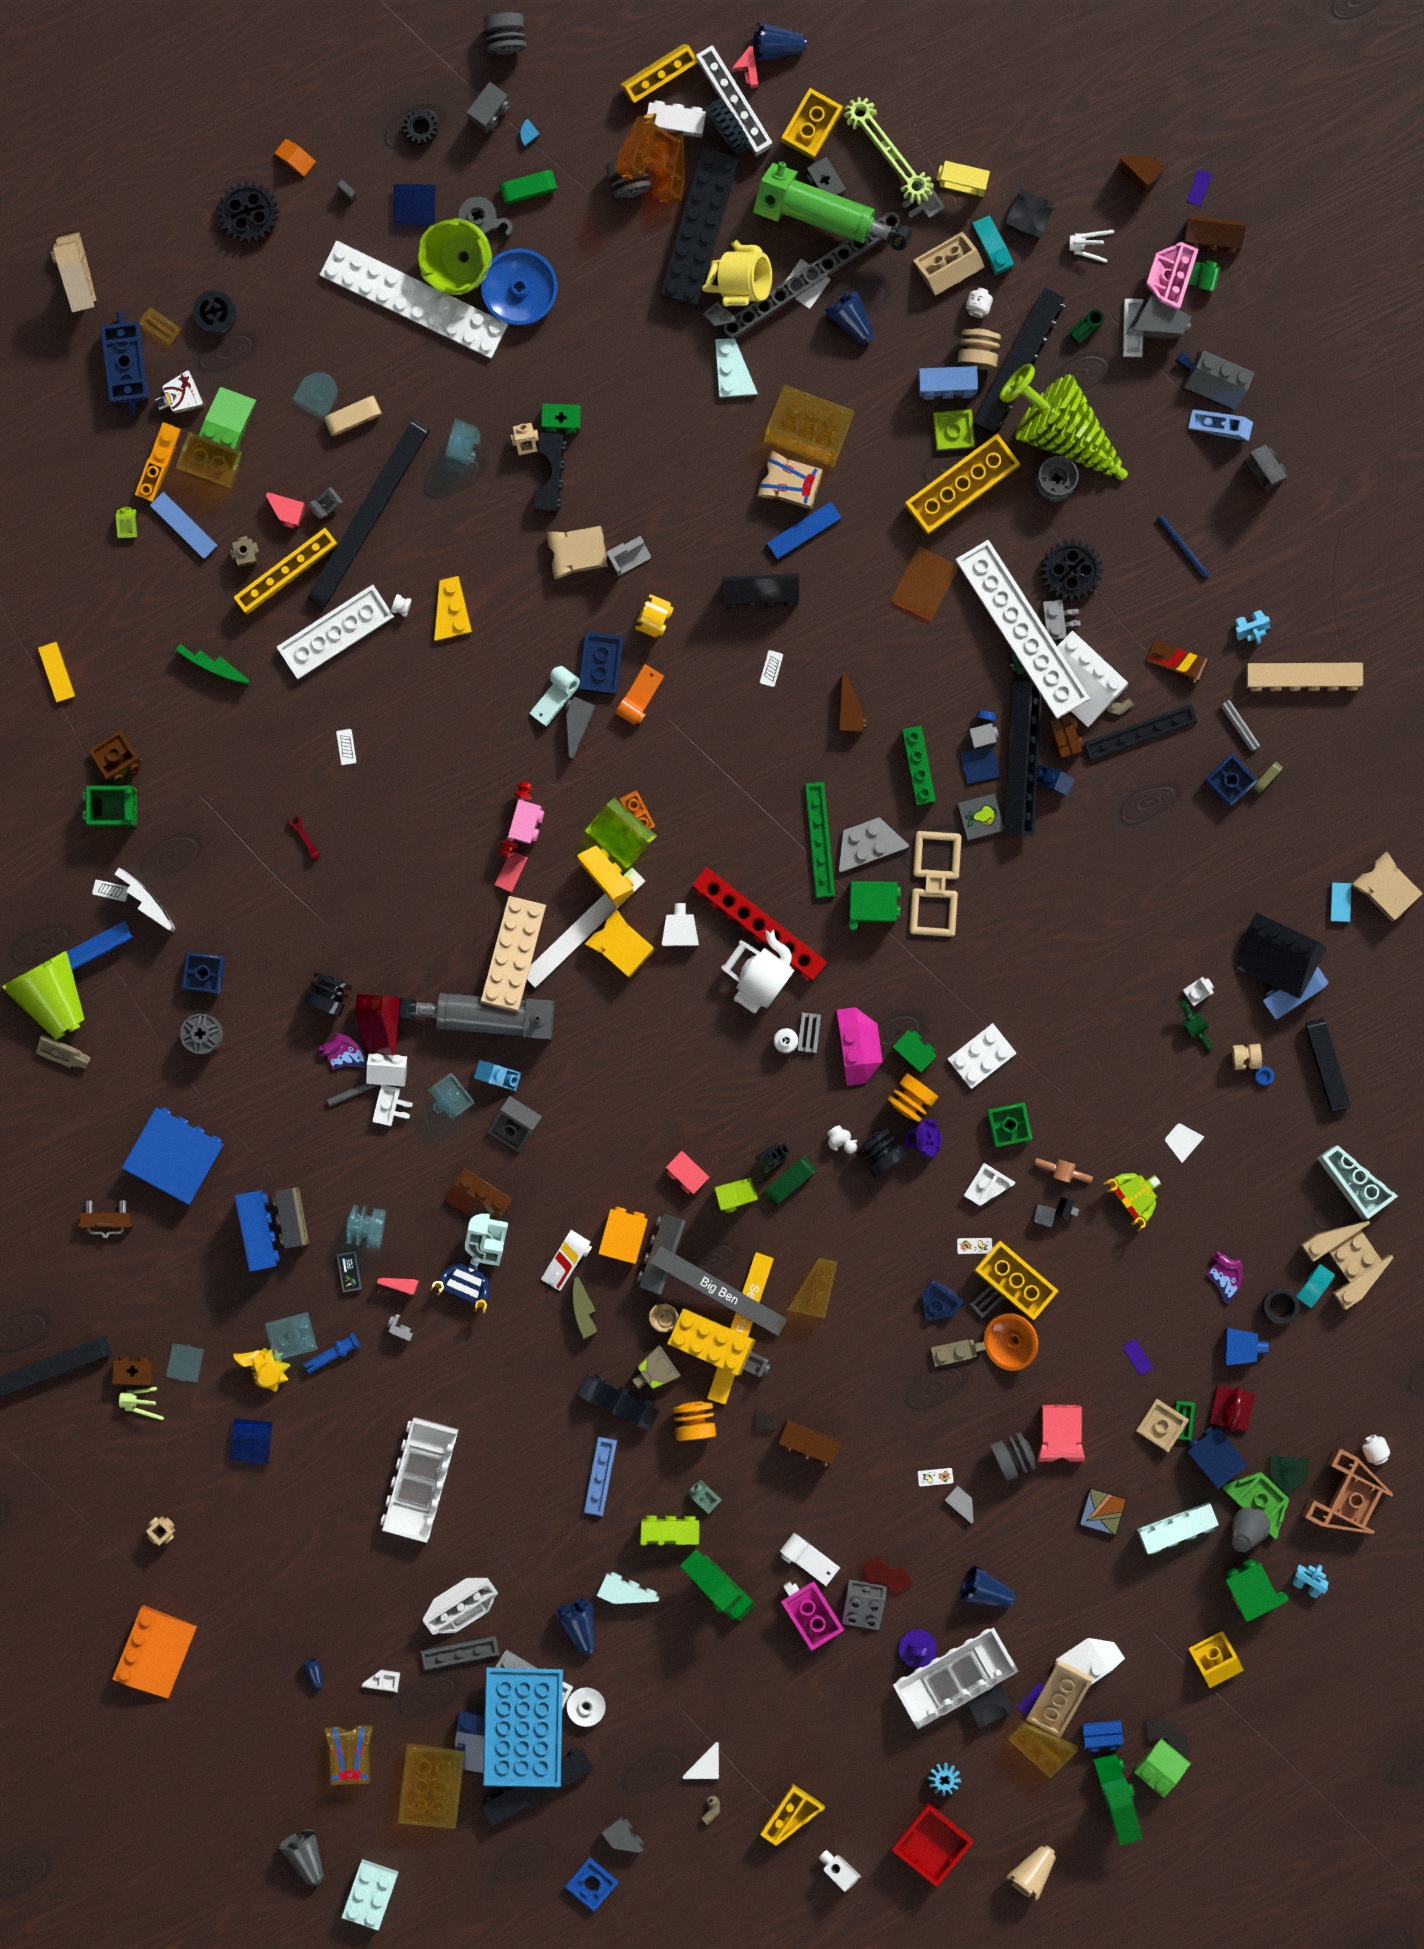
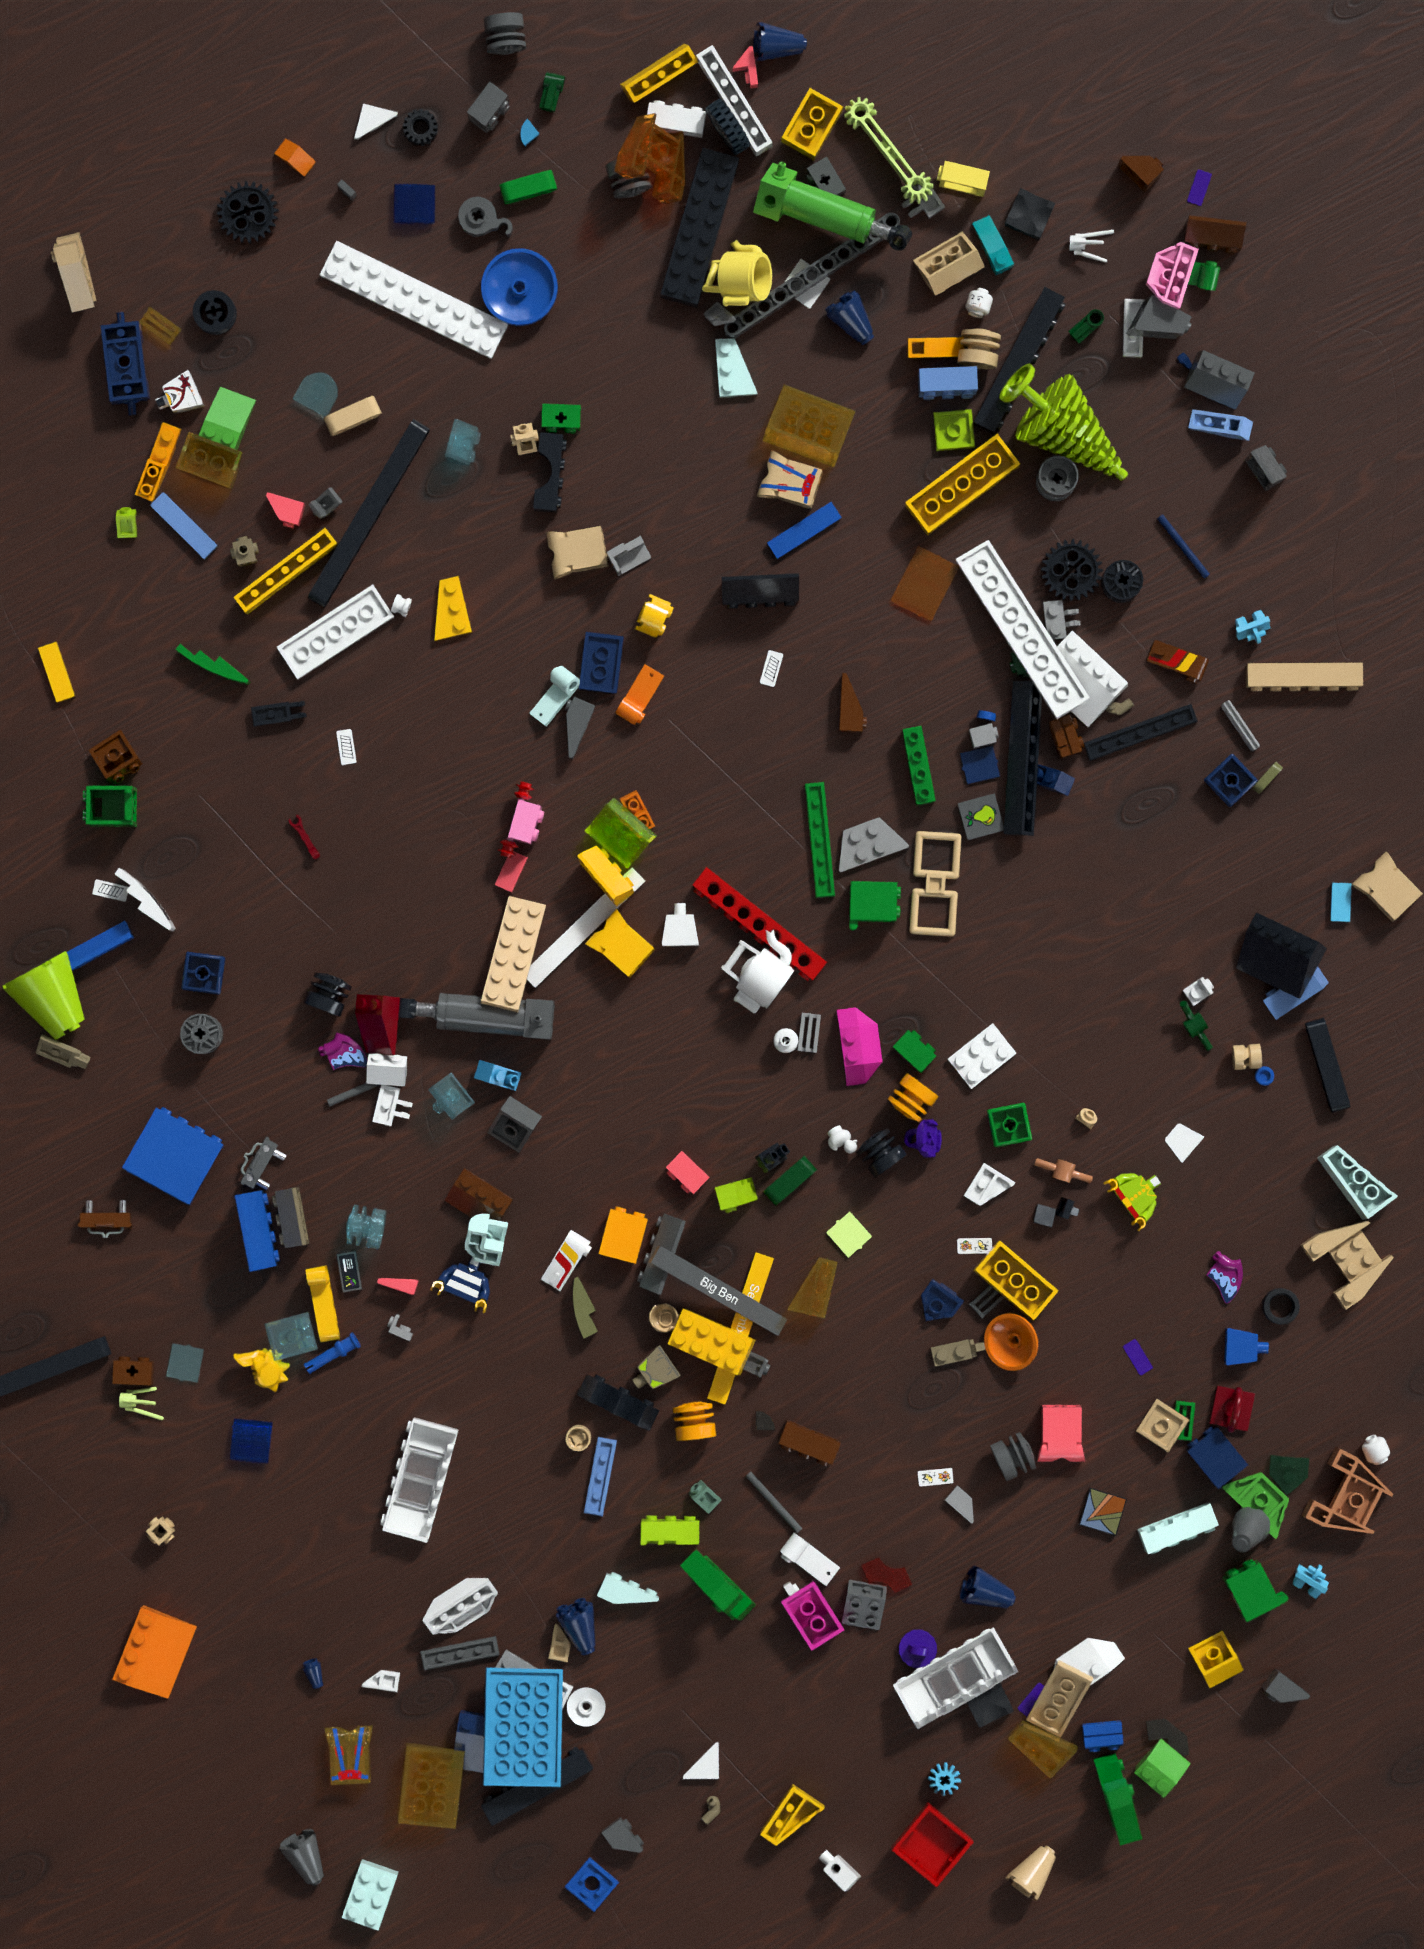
(259, 1162): none -> dark grey piece
(276, 713): none -> black hinge
(323, 1303): none -> yellow beam
(372, 118): none -> white tile
(441, 256): lime piece -> none
(552, 87): none -> dark green piece
(560, 1645): none -> tan tile
(578, 1437): none -> tan wheel
(773, 1501): none -> dark grey bar
(849, 1234): none -> yellowish green piece
(933, 347): none -> light orange slope
(1087, 1117): none -> tan plate
(1118, 591): none -> black wheel
(1282, 1688): none -> dark grey slope
(1315, 1285): teal slope -> none

